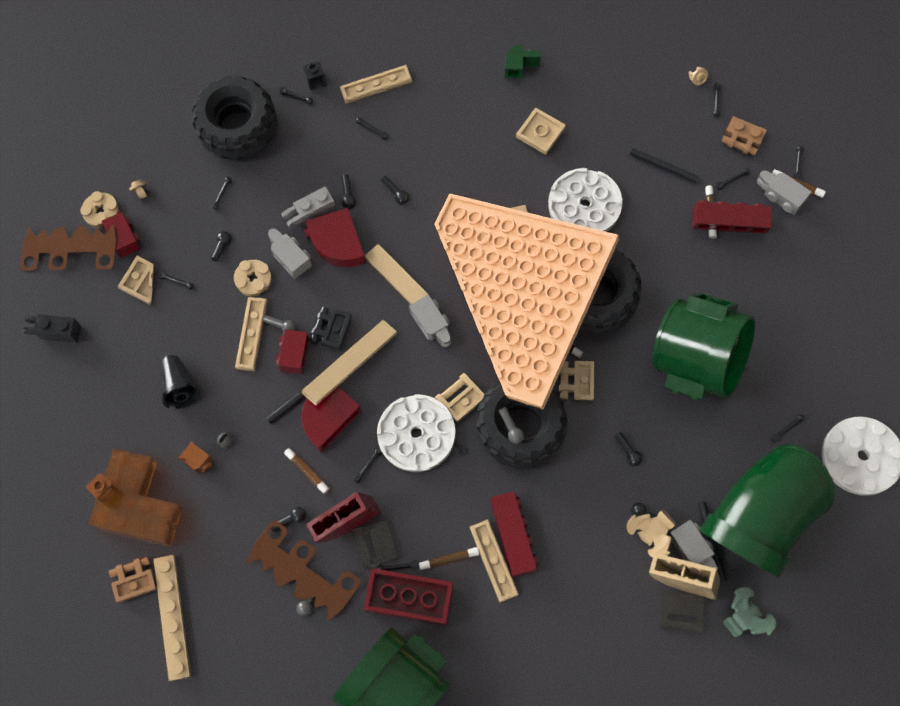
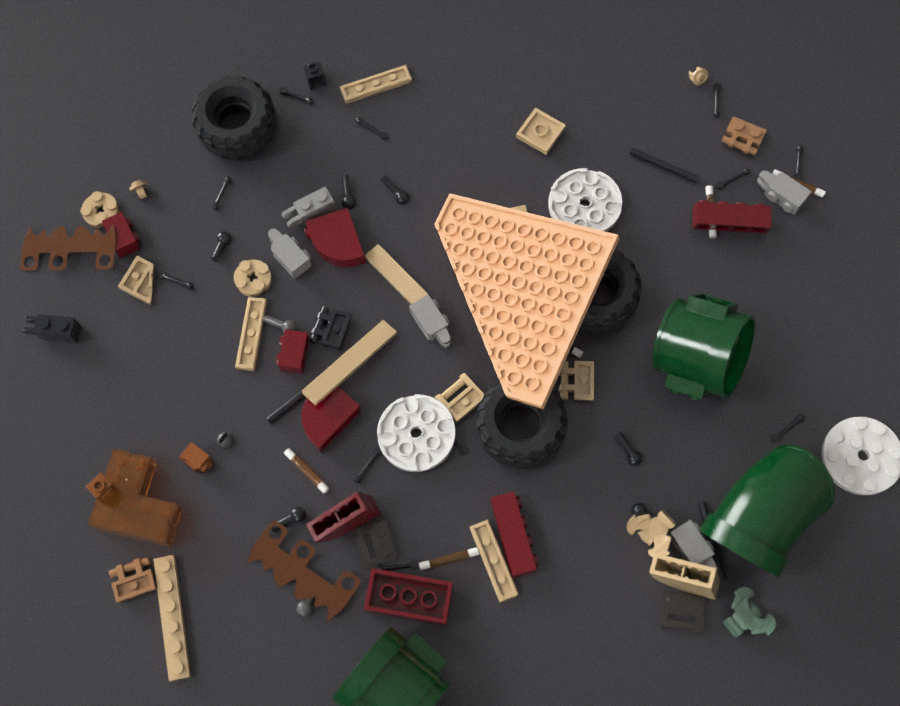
(177, 384): black cone -> none
(515, 434): dark grey bar -> none
(517, 58): dark green brick -> none

